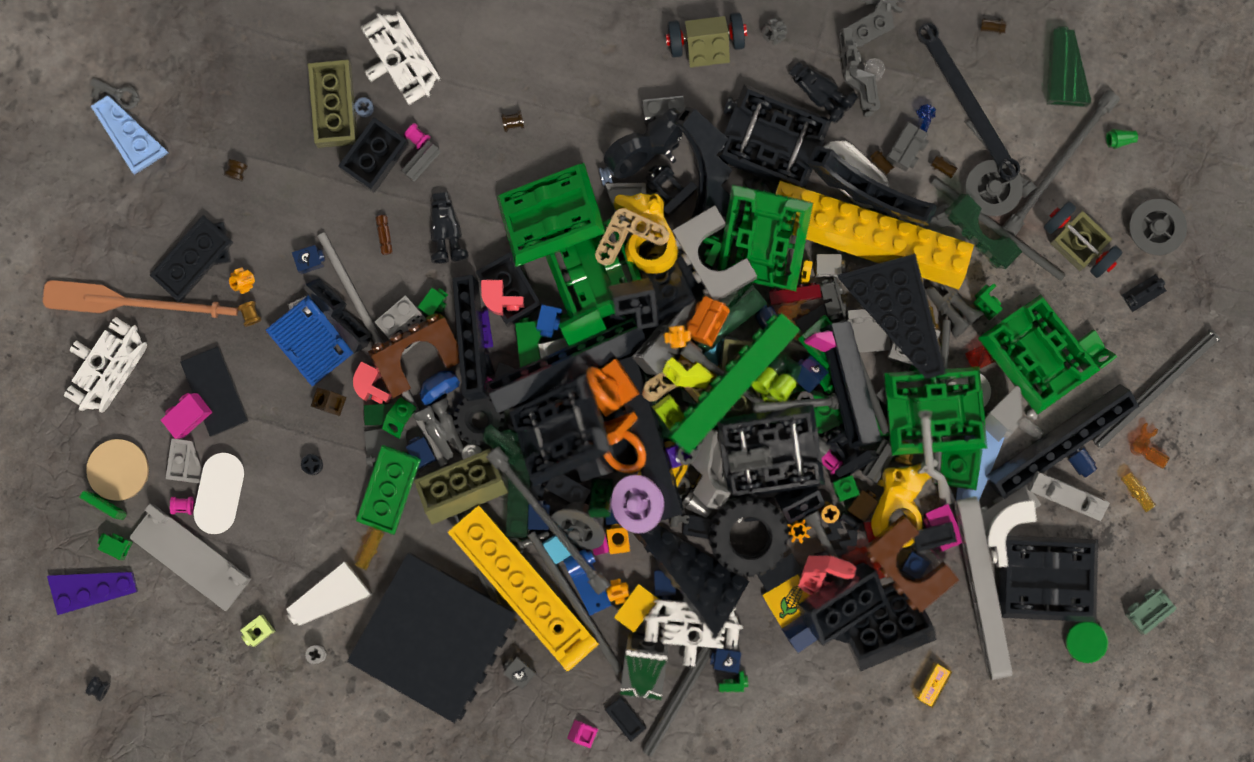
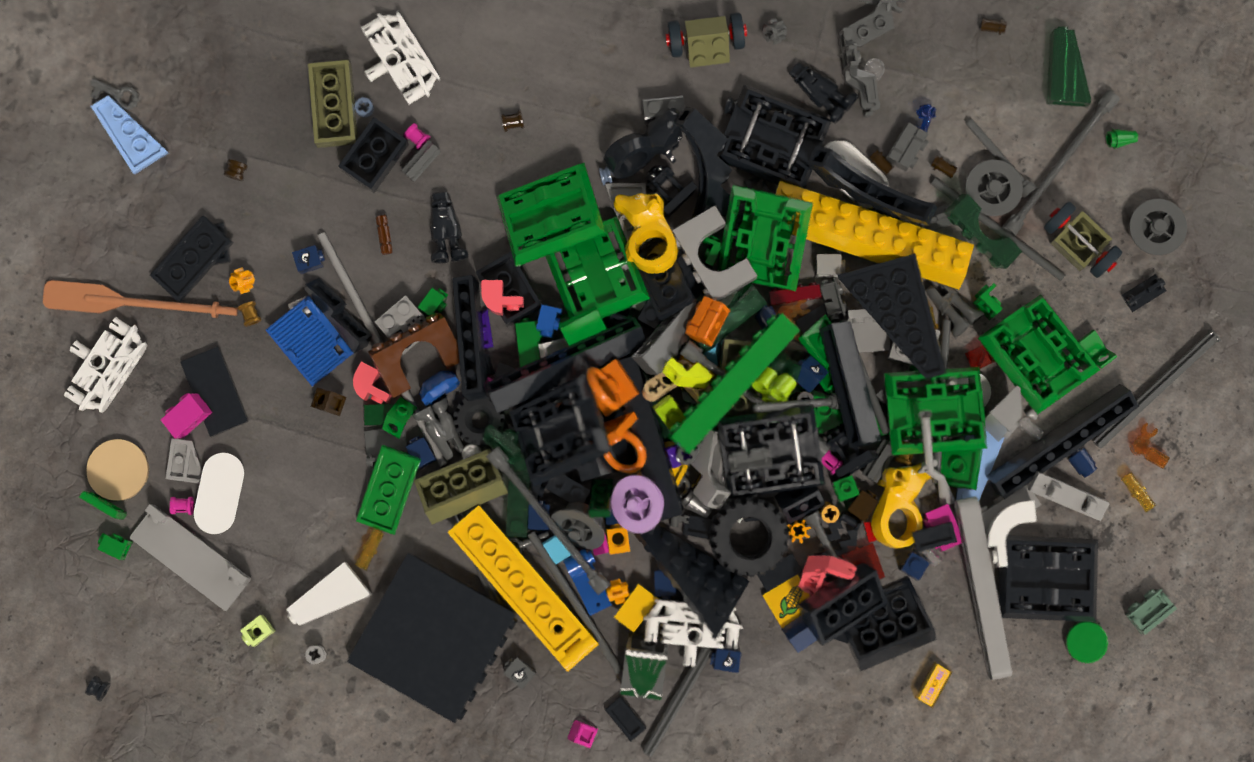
(85, 590): dark purple wing -> none
(307, 464): black wheel -> none
(623, 228): tan beam -> none
(635, 298): black brick -> none
(677, 336): light orange gear -> none
(730, 686): green bracket -> none
(806, 272): yellow tile -> none
(822, 341): dark pink slope -> none
(920, 591): reddish brown arch -> none
(968, 101): black piece -> none

